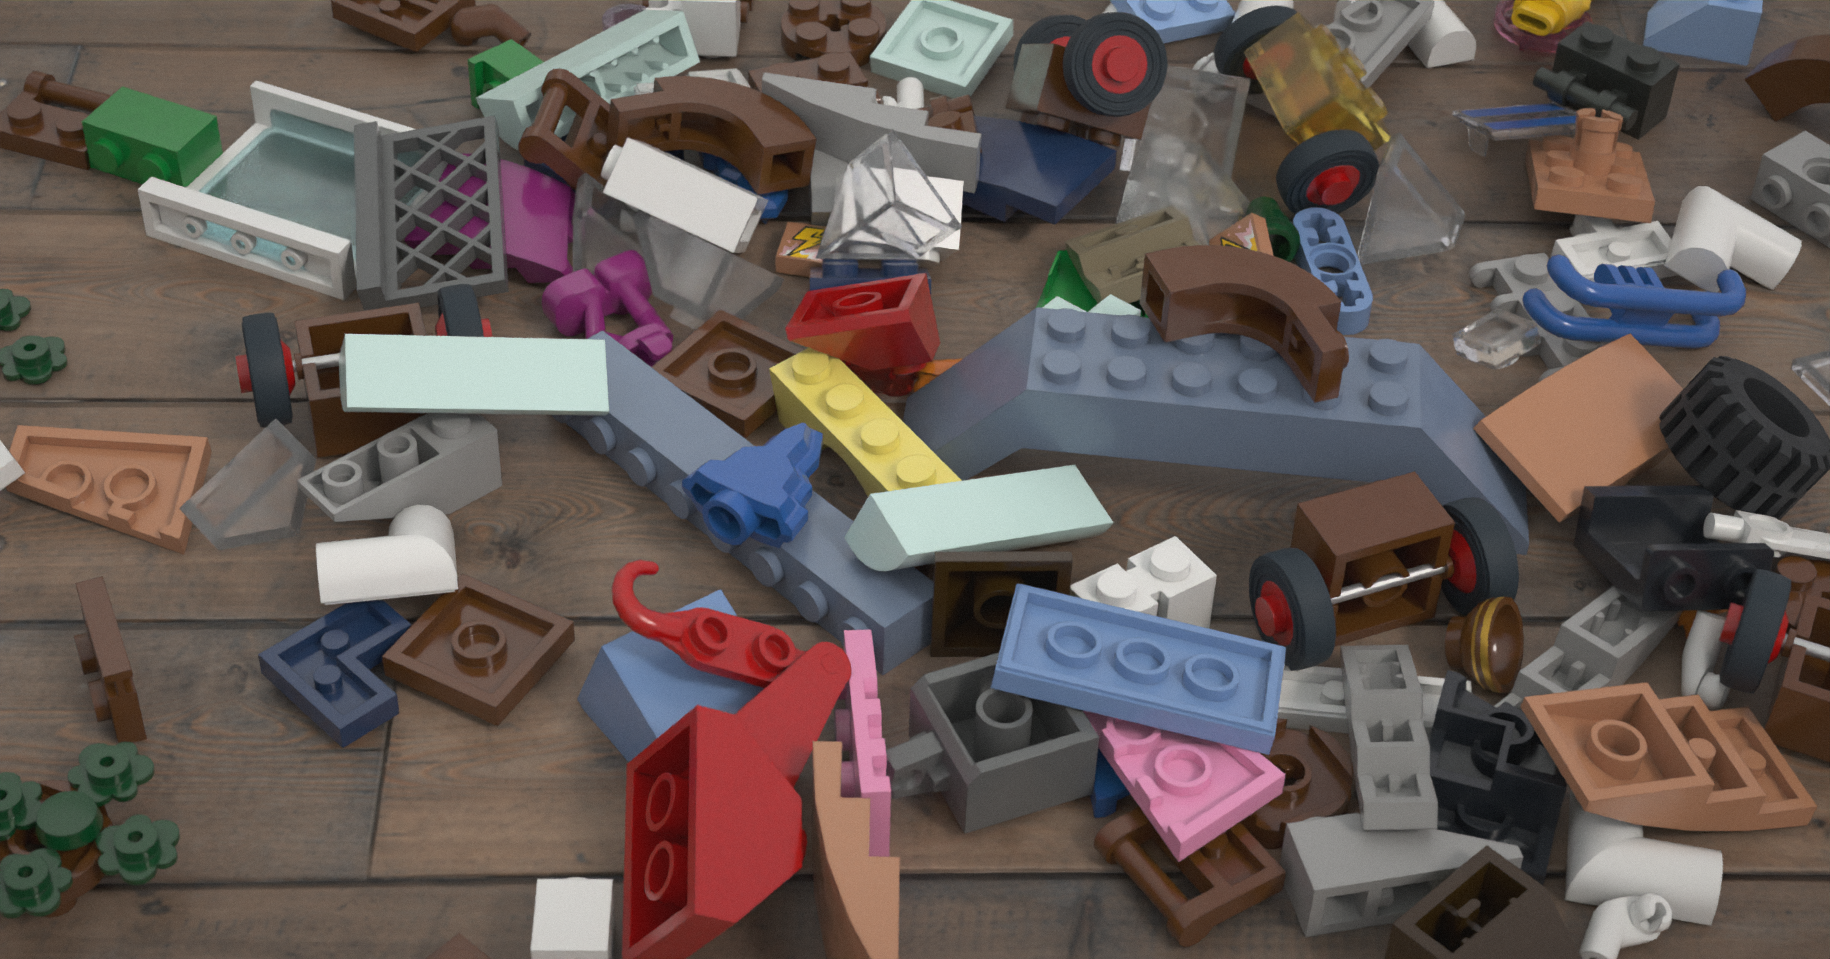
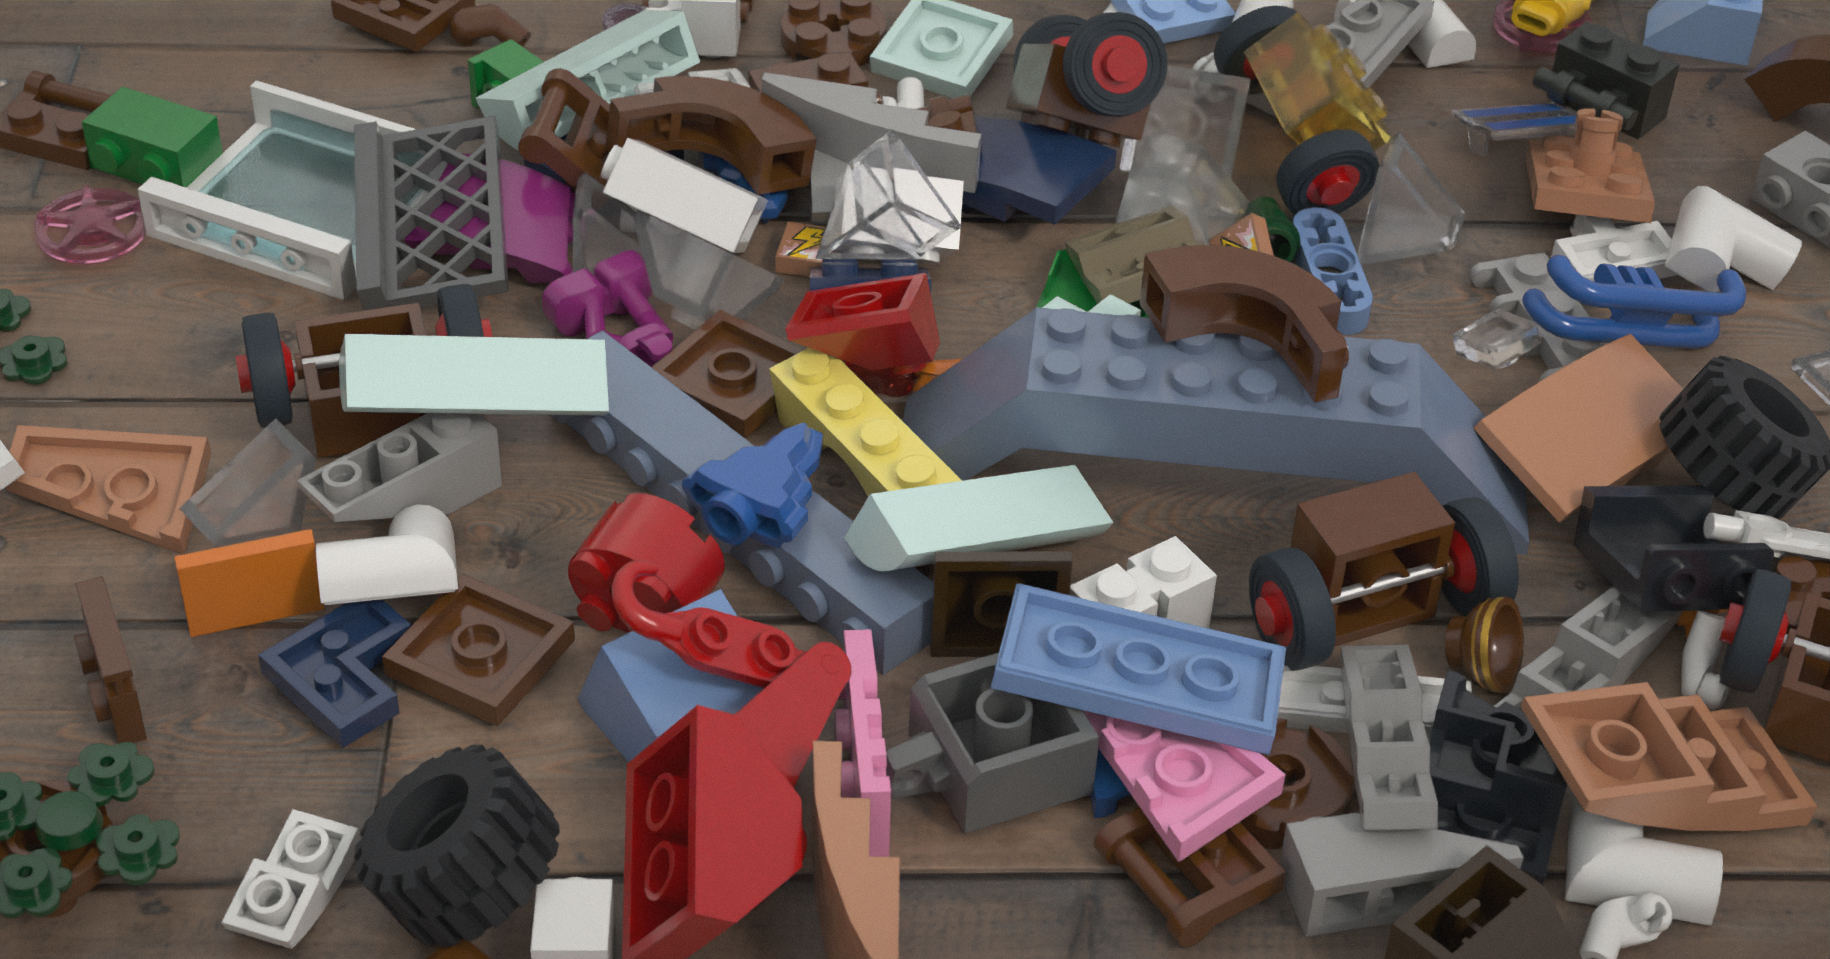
(90, 225): none -> clear pink wheel
(249, 582): none -> orange slope
(296, 883): none -> white slope
(457, 846): none -> black tyre
(649, 531): none -> red brick

